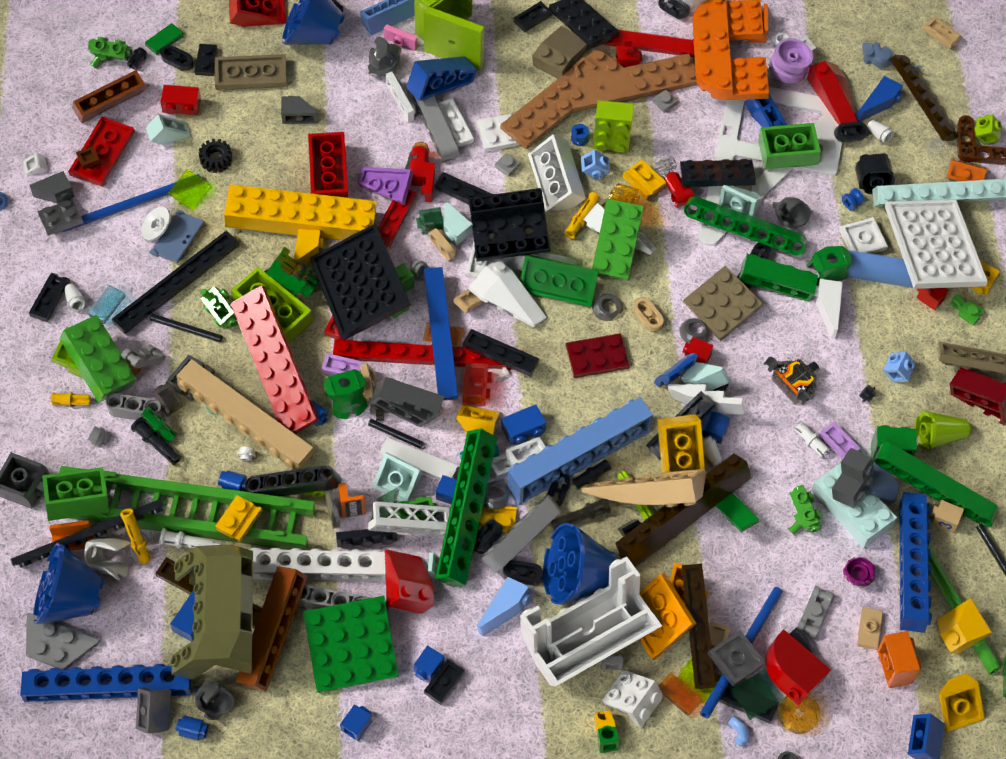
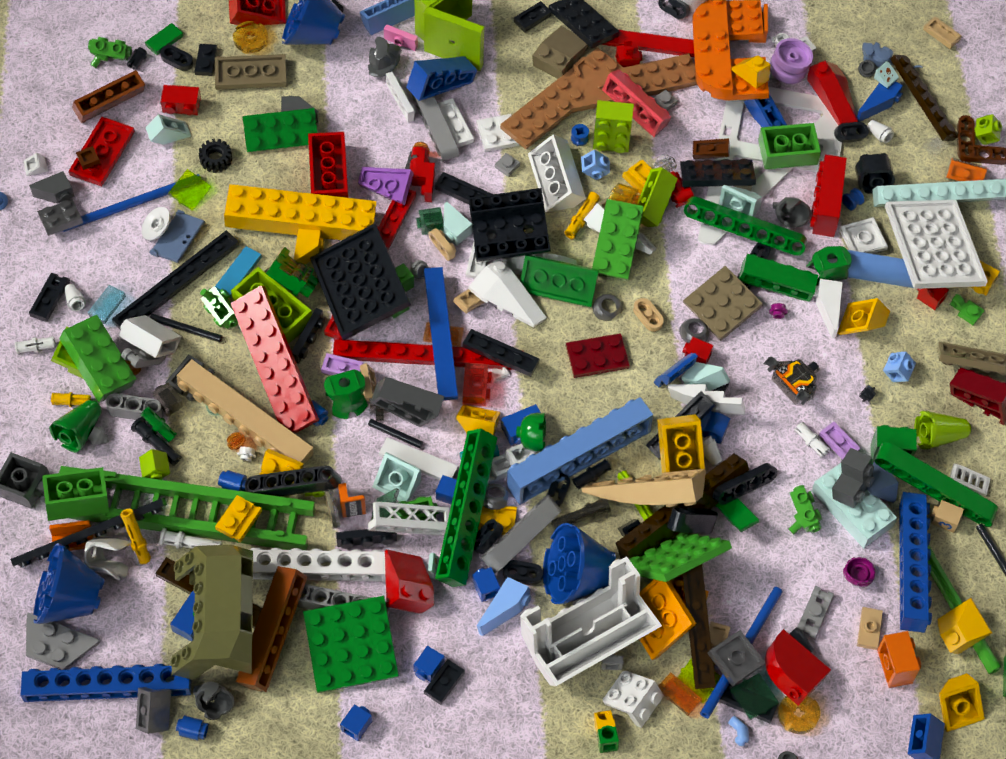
(46, 343): none -> white pin
(76, 426): none -> green cone
(149, 336): none -> white brick
(154, 464): none -> lime brick
(235, 441): none -> clear orange plate
(239, 269): none -> dark azure tile
(253, 45): none -> clear yellow plate
(278, 462): none -> yellow plate
(279, 129): none -> green plate
(308, 335): none -> black plate
(485, 583): none -> blue brick
(532, 432): none -> green cylinder
(645, 110): none -> coral slope
(656, 196): none -> lime brick
(678, 556): none -> bright green plate
(692, 520): none -> black beam
(711, 148): none -> reddish brown plate
(727, 491): none -> black beam
(753, 70): none -> yellow slope
(778, 310): none -> magenta plate
(828, 195): none -> red brick
(863, 316): none -> yellow slope
(867, 68): none -> dark grey plate
(886, 75): none -> light aqua slope
(963, 471): none -> white slope

